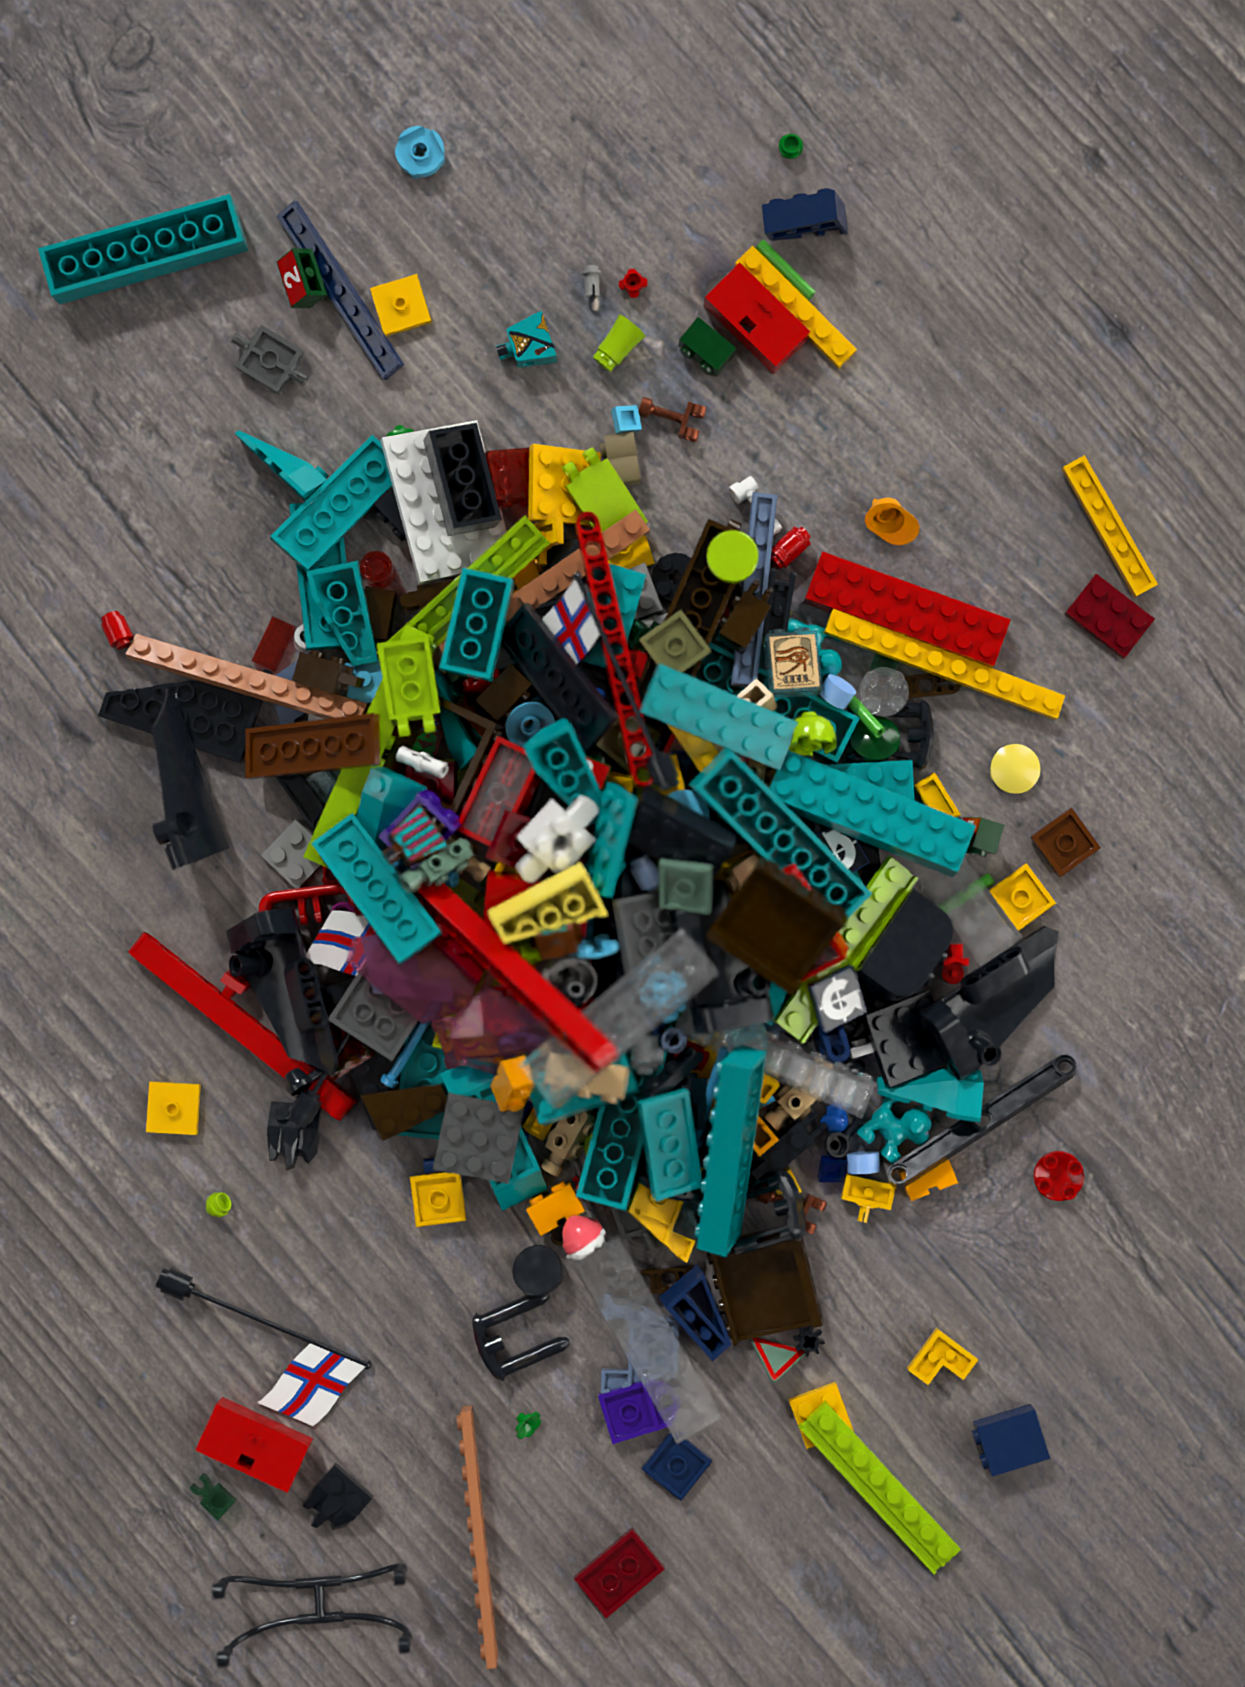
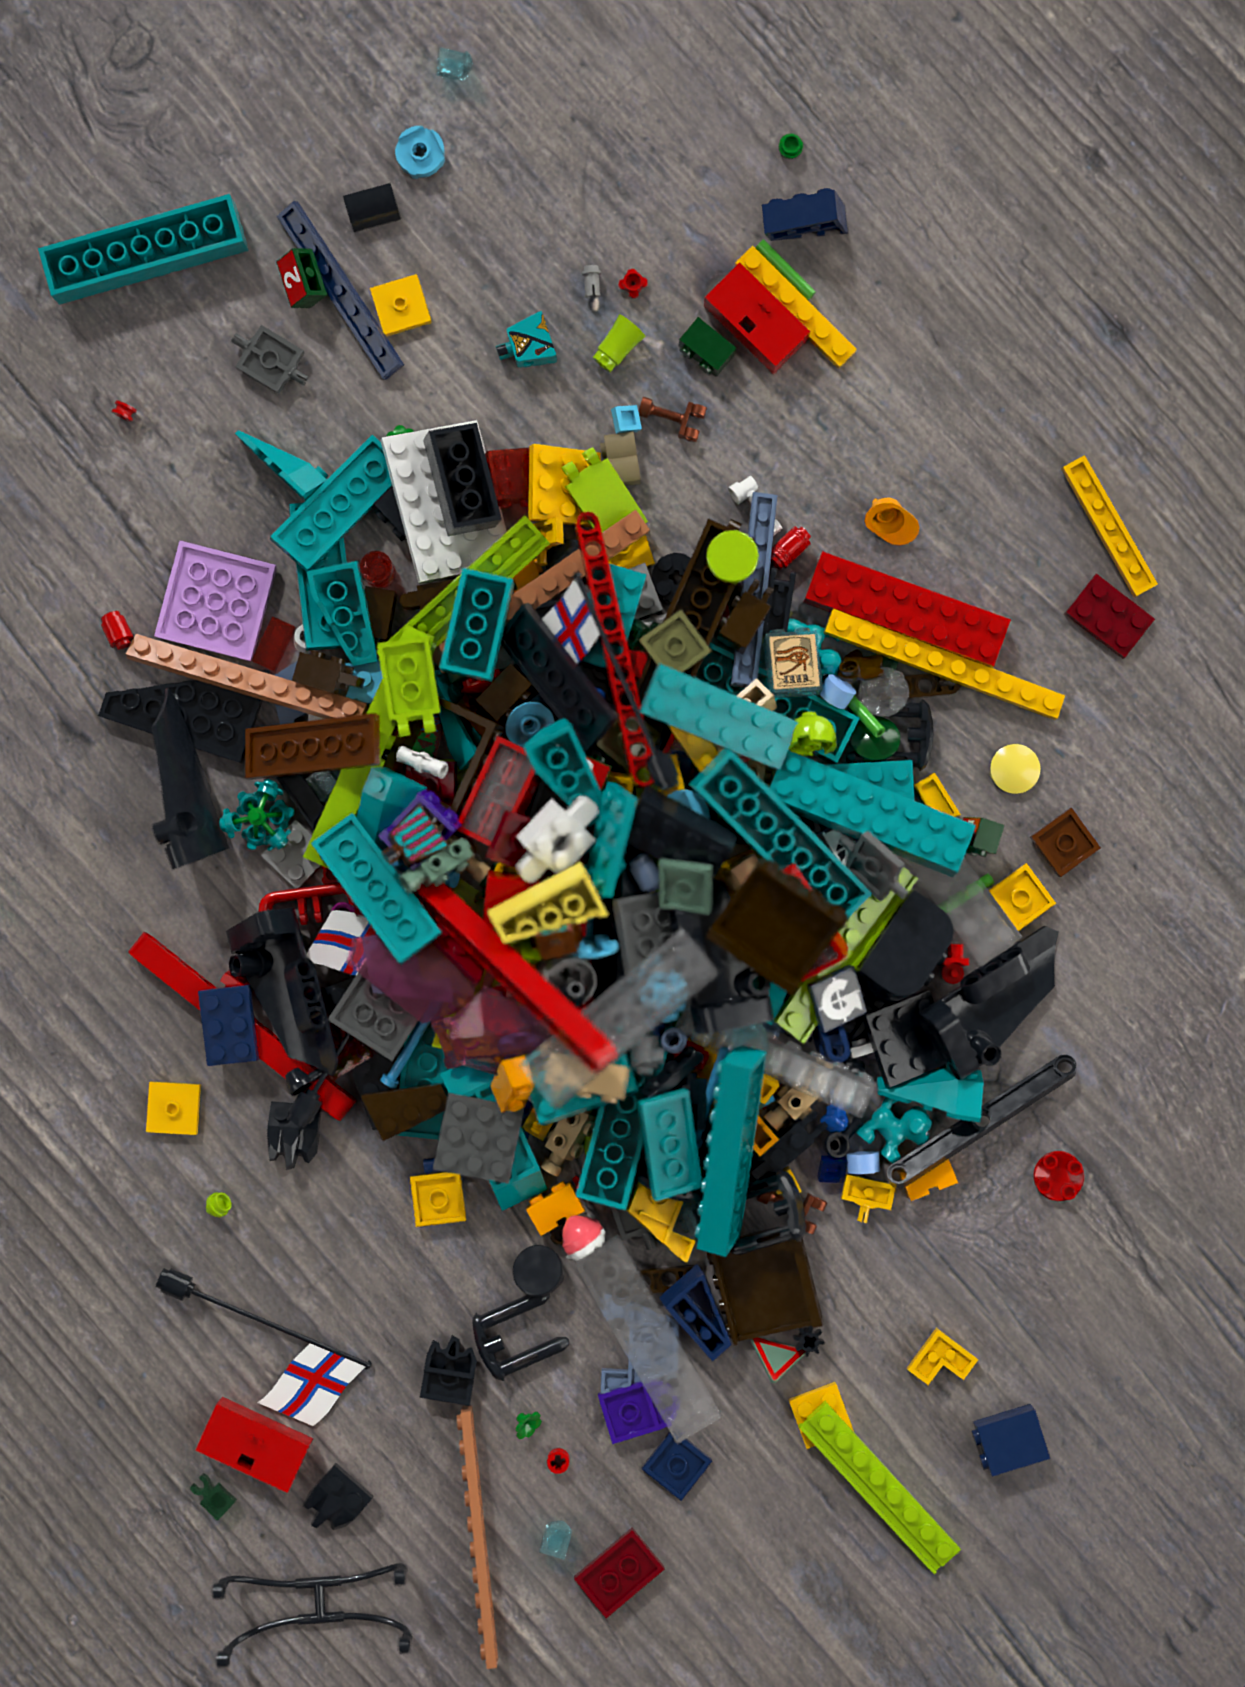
(123, 410): none -> red bush
(215, 601): none -> lavender plate
(228, 1025): none -> dark blue plate
(252, 806): none -> teal plant
(371, 207): none -> black brick
(449, 1373): none -> black plate
(453, 64): none -> clear light blue plate
(556, 1539): none -> clear light blue plate
(565, 1464): none -> red bush
(860, 667): none -> dark brown plate
(874, 865): none -> dark grey plate

